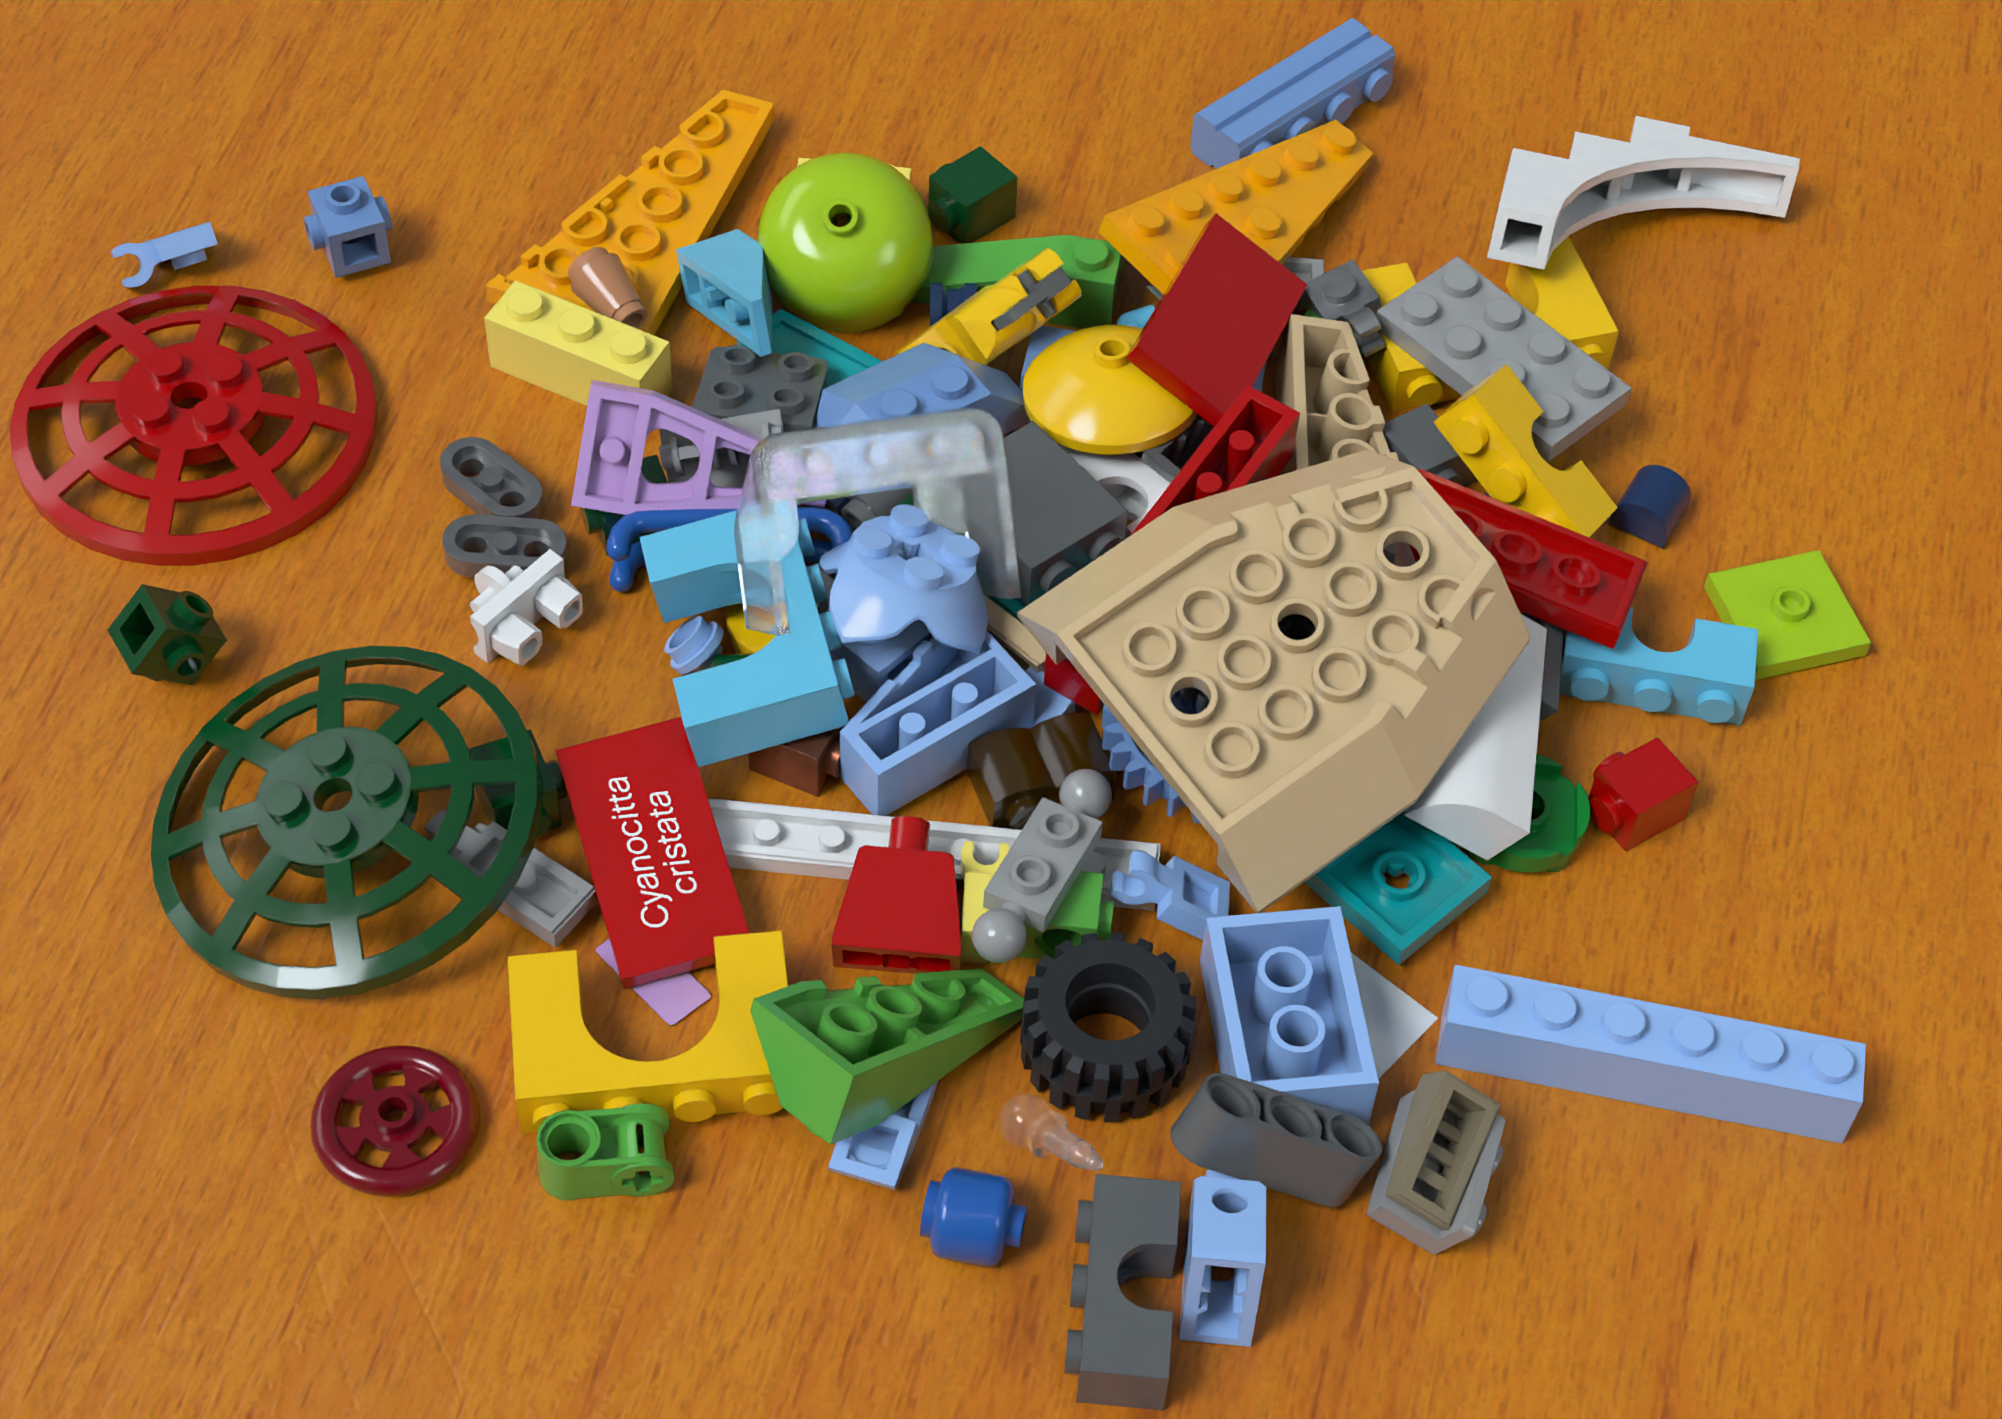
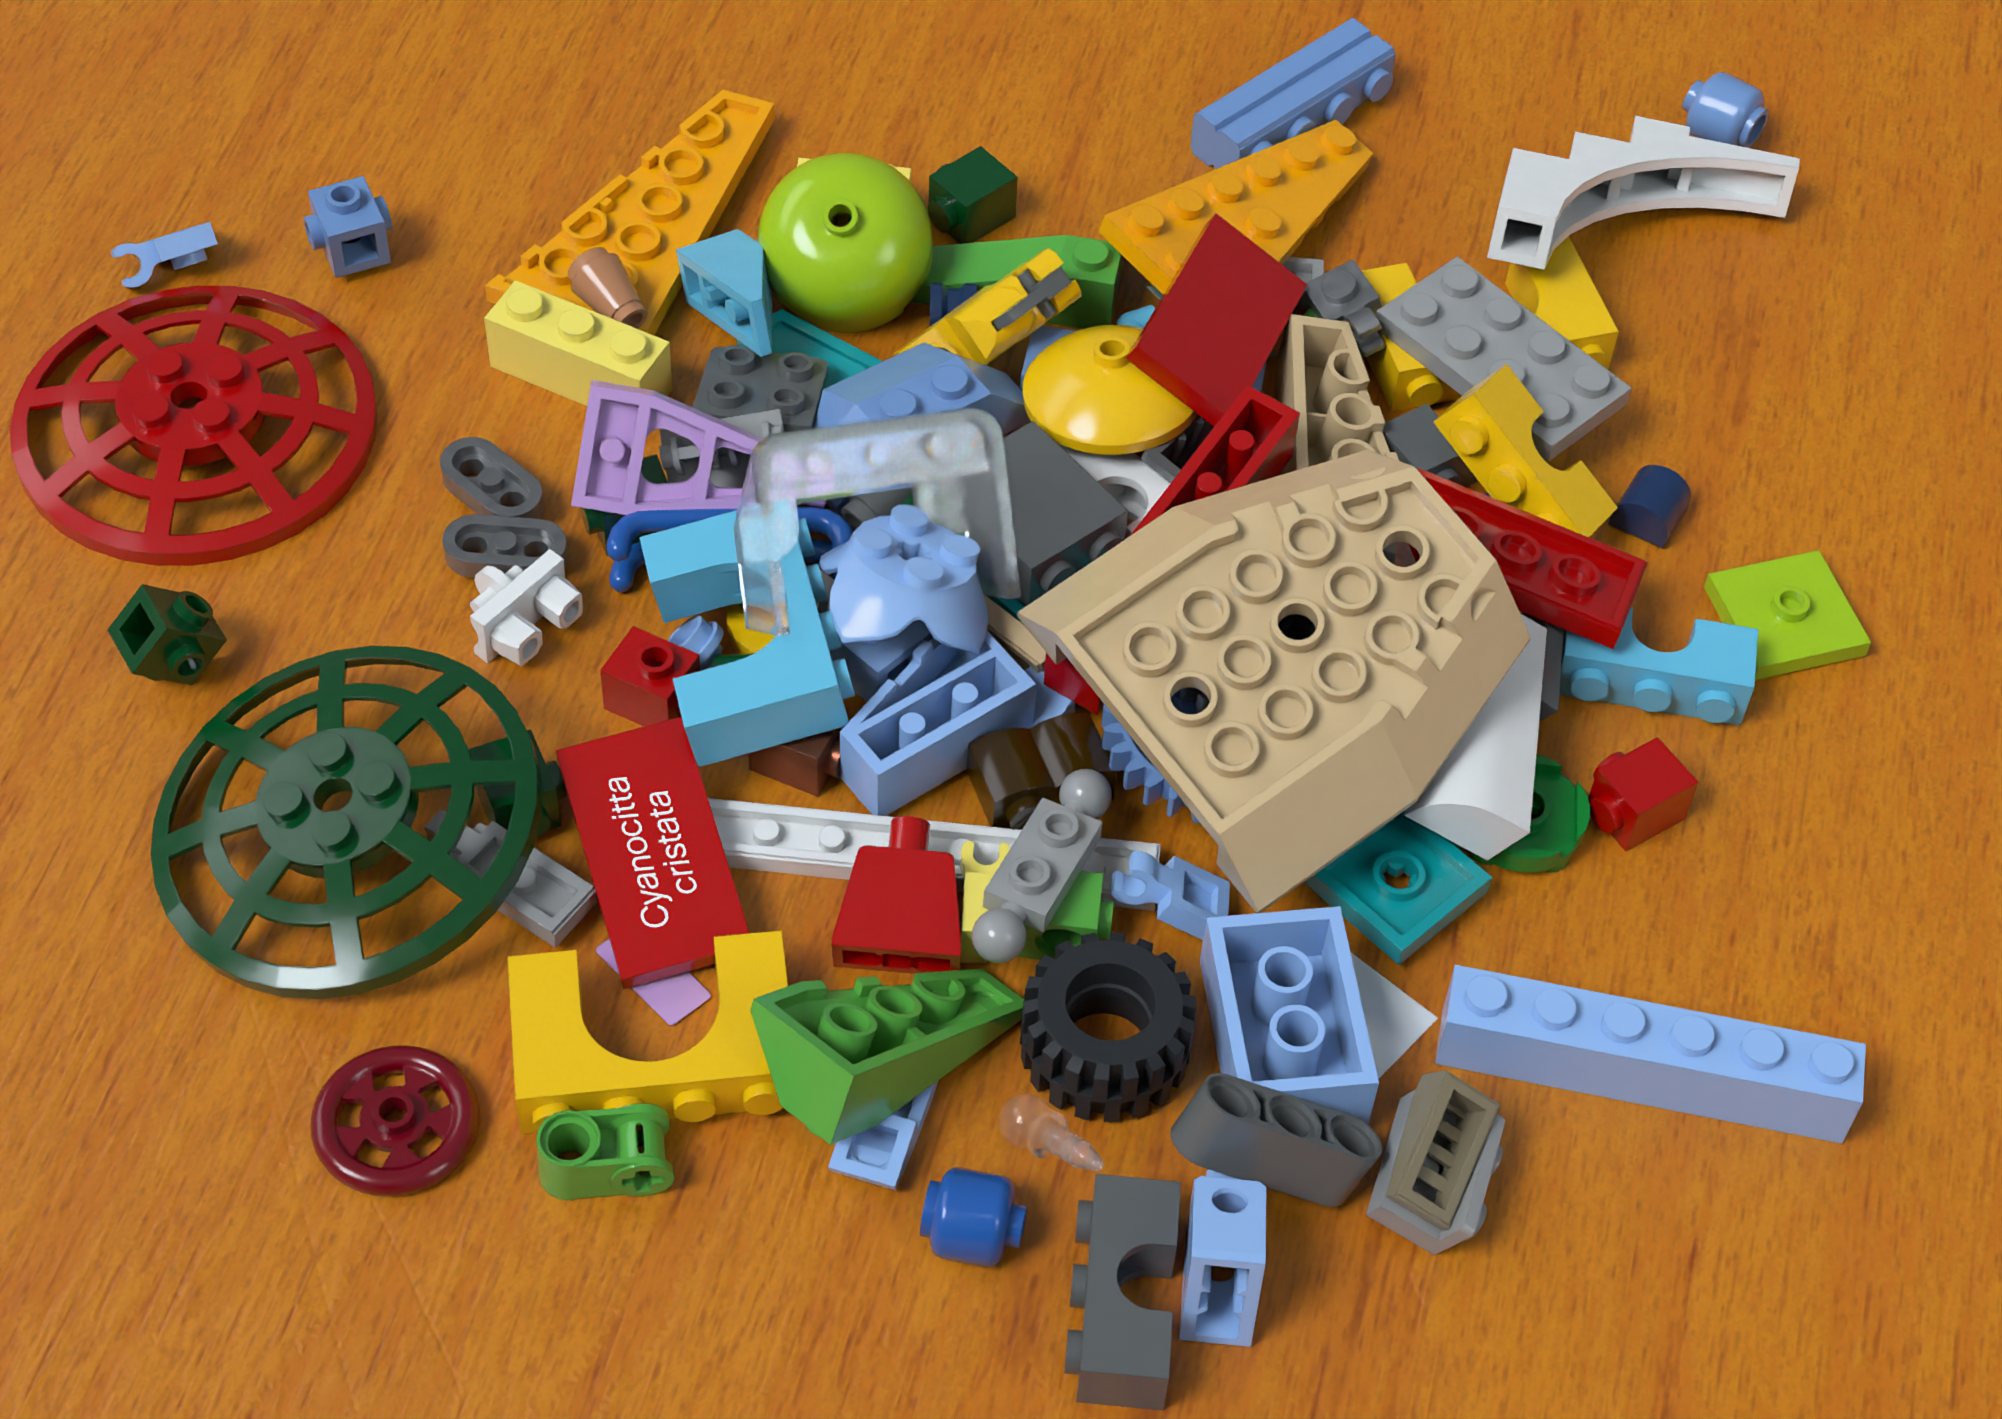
(641, 675): none -> red brick
(1725, 110): none -> medium blue head

